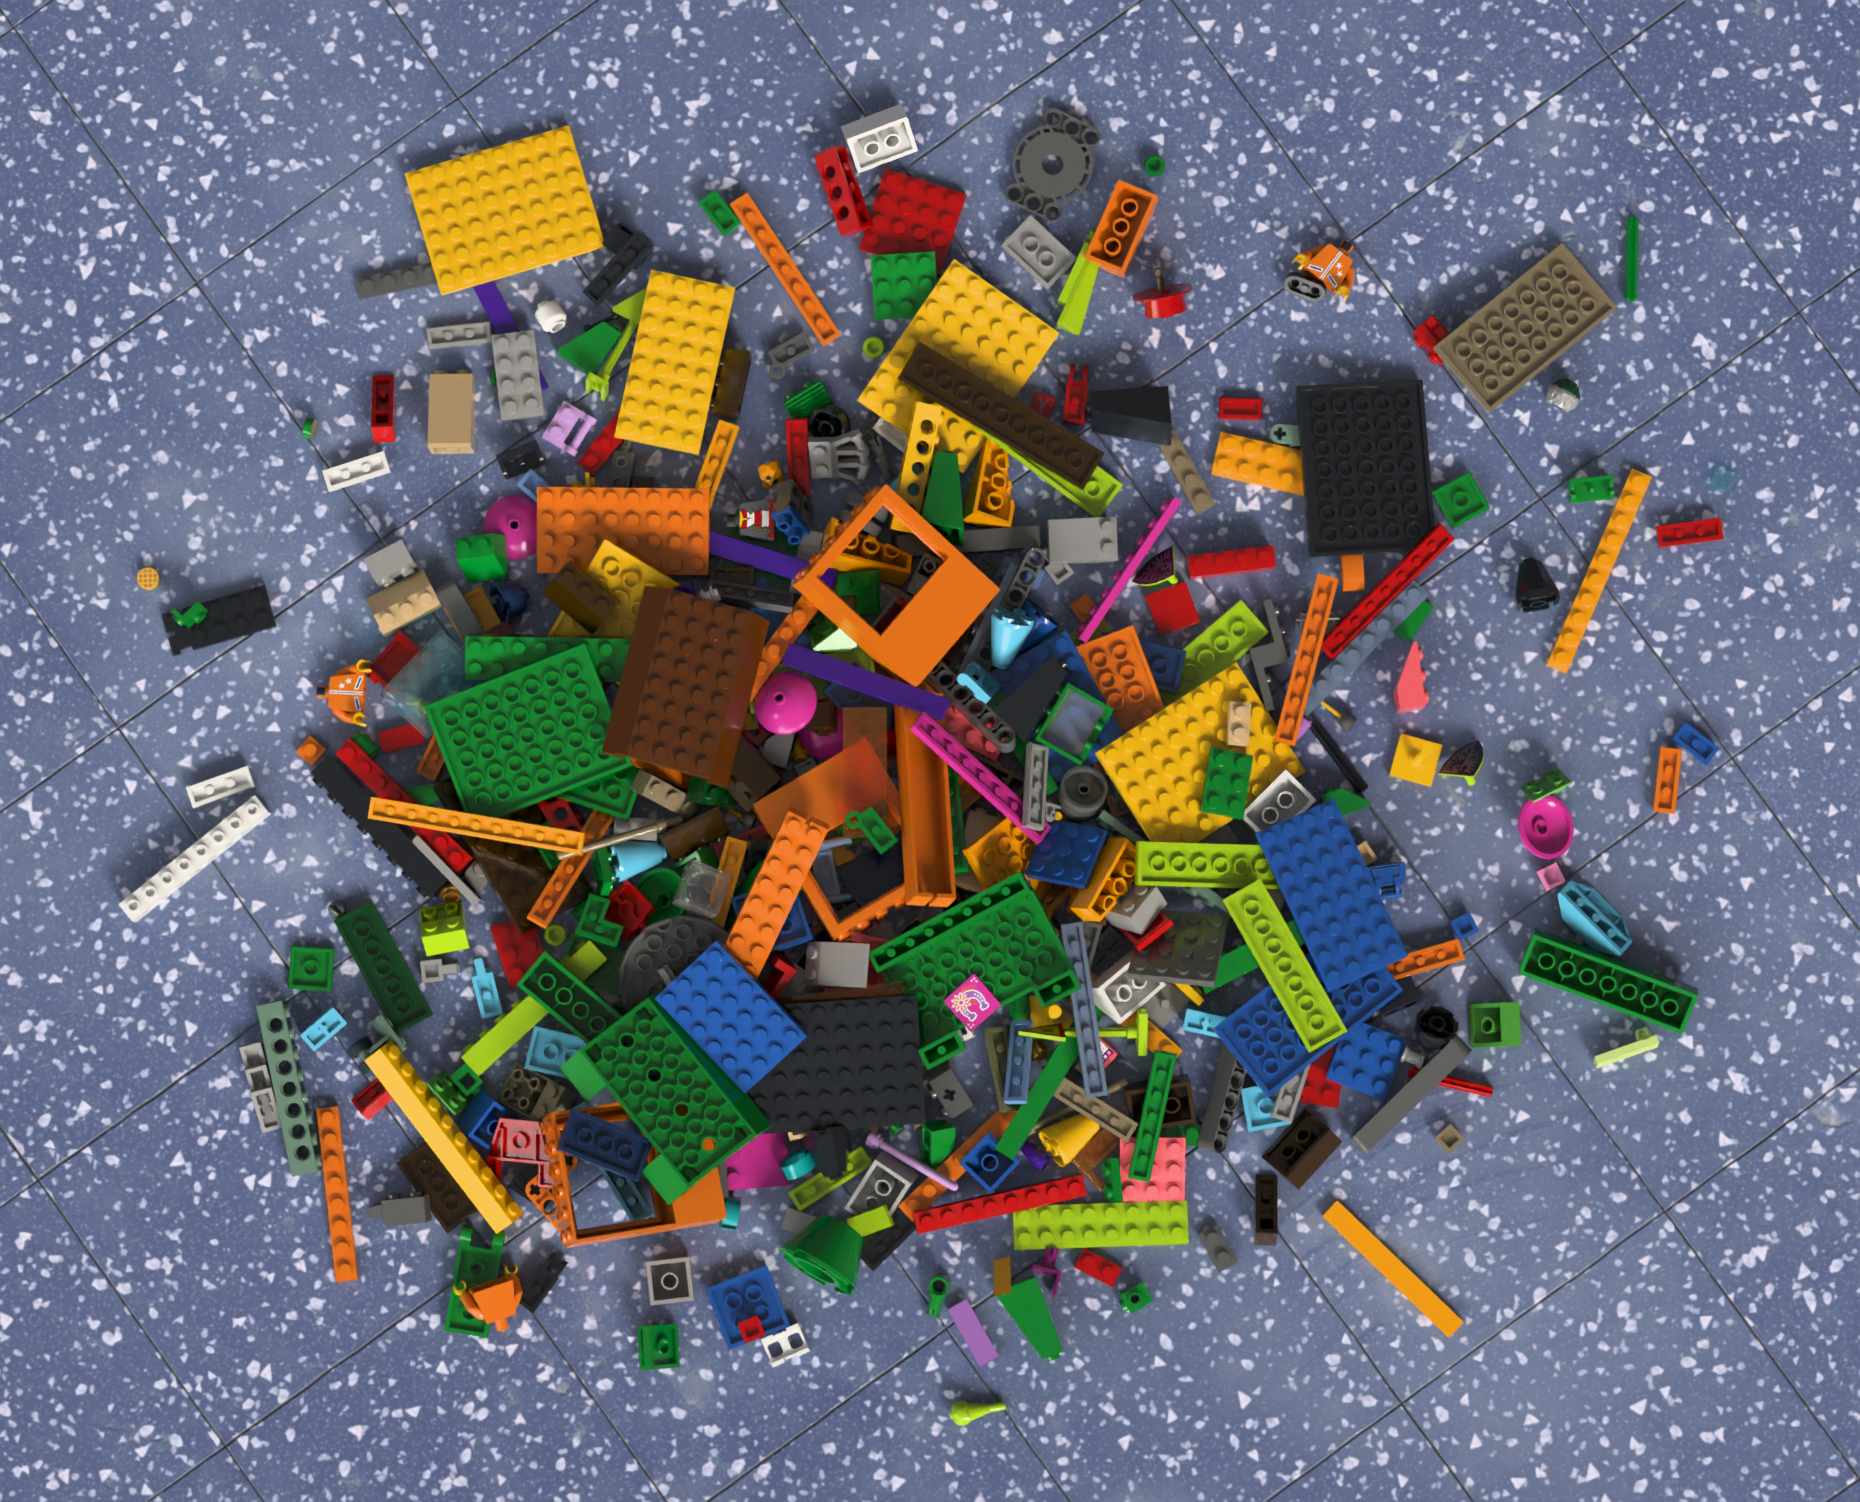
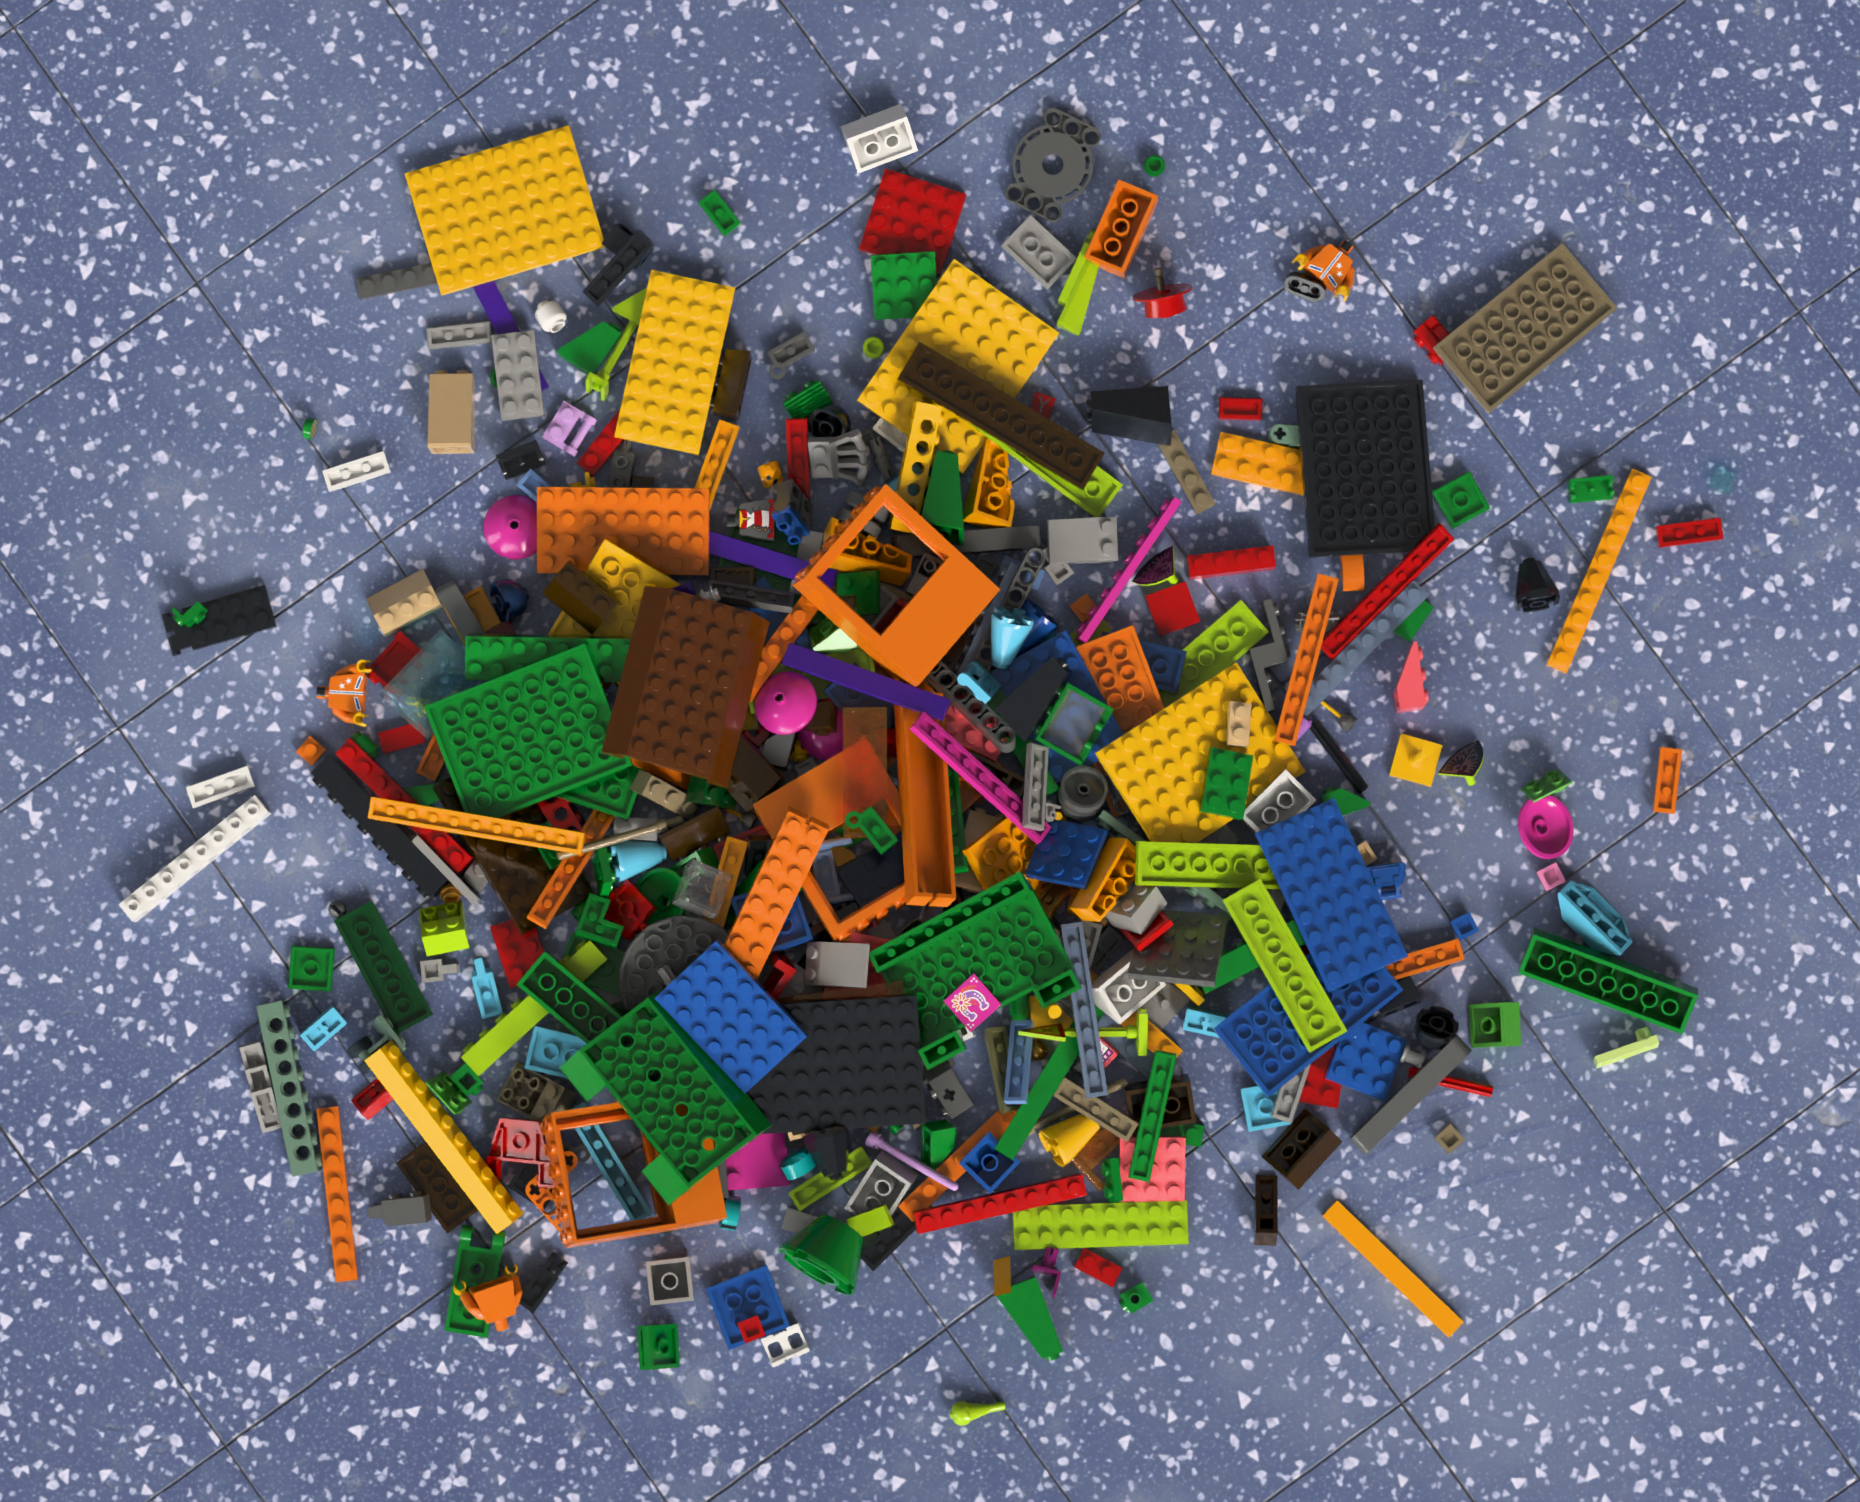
(148, 578): tile -> none
(383, 409): red slope -> none
(391, 563): light grey brick -> none
(482, 1119): blue slope -> none
(483, 557): green slope -> none
(555, 935): lime tile -> none
(587, 327): black hinge -> none
(604, 1144): dark blue plate -> none
(785, 269): orange plate -> none
(839, 176): red brick -> none
(937, 1295): green pin -> none
(973, 1332): medium lavender tile -> none
(1036, 1155): dark purple cone -> none
(1076, 397): red hinge -> none
(1217, 1248): dark grey plate -> none
(1222, 1102): dark grey beam -> none
(1564, 394): light grey piece -> none
(1631, 271): green axle -> none
(1695, 743): blue plate -> none

